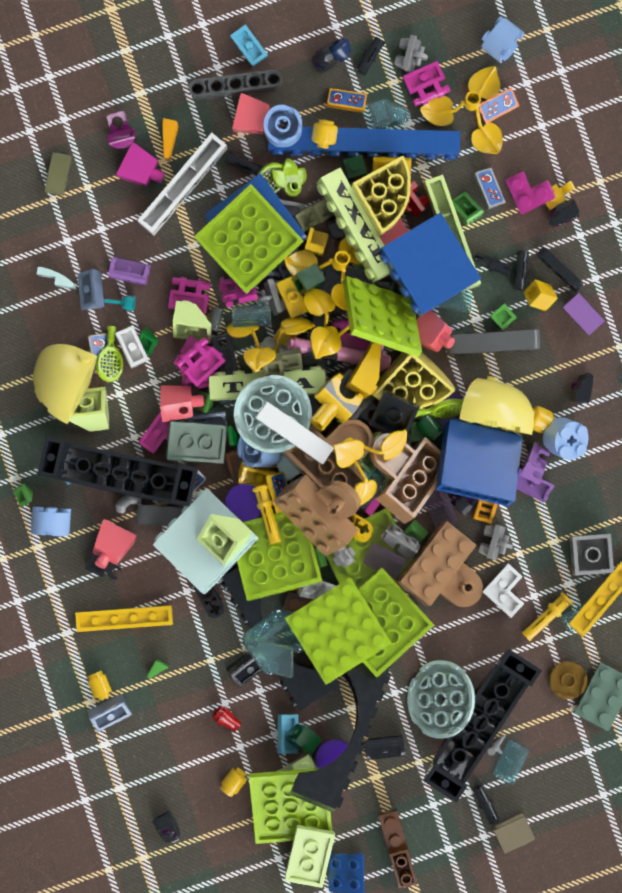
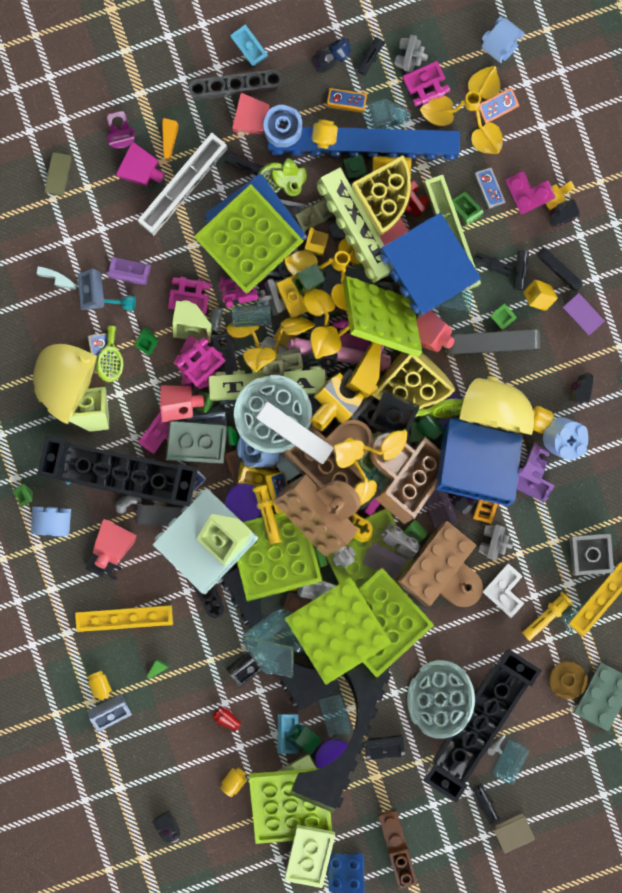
(131, 347): white slope -> none
(334, 715): none -> clear light blue panel

